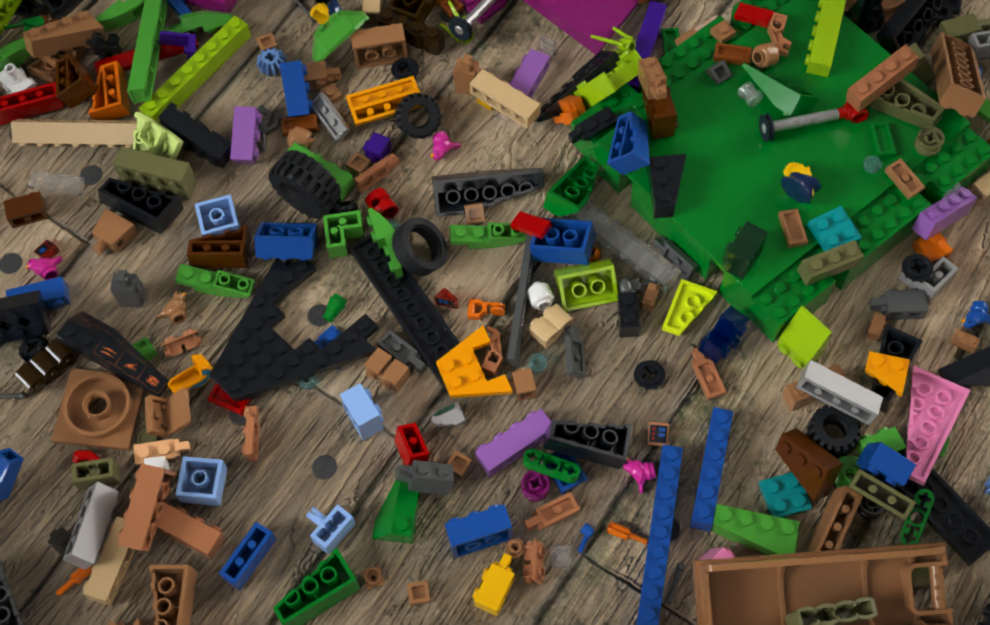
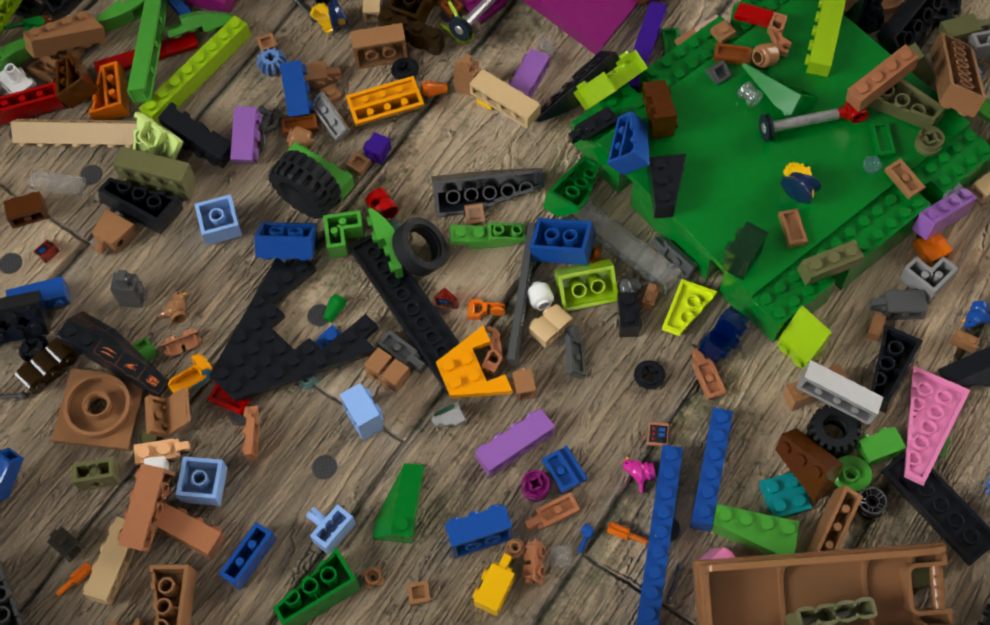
(45, 267): dark pink animal -> none
(80, 455): red arm -> none
(91, 526): light grey brick -> none
(104, 47): black hips -> none
(179, 39): dark purple bracket -> none
(214, 283): bright green slope -> none
(221, 250): reddish brown wedge -> none
(335, 32): bright green wedge -> none
(342, 207): black gear -> none
(376, 173): nougat hinge -> none
(410, 444): red brick -> none
(426, 477): dark grey hinge -> none
(432, 88): none -> orange cone
(433, 115): black tyre -> none
(442, 145): dark pink animal -> none
(460, 463): medium nougat plate -> none
(531, 224): red tile -> none
(540, 358): clear light blue plate -> none
(554, 473): green beam -> none
(571, 109): orange piece -> none
(590, 441): black wedge -> none
(624, 44): lime plant -> none
(652, 78): medium nougat hinge -> none
(833, 229): teal plate -> none
(881, 494): olive brick -> none
(885, 464): blue brick -> none
(888, 370): light orange wing -> none
(921, 262): black gear -> none
(928, 505): green beam -> none

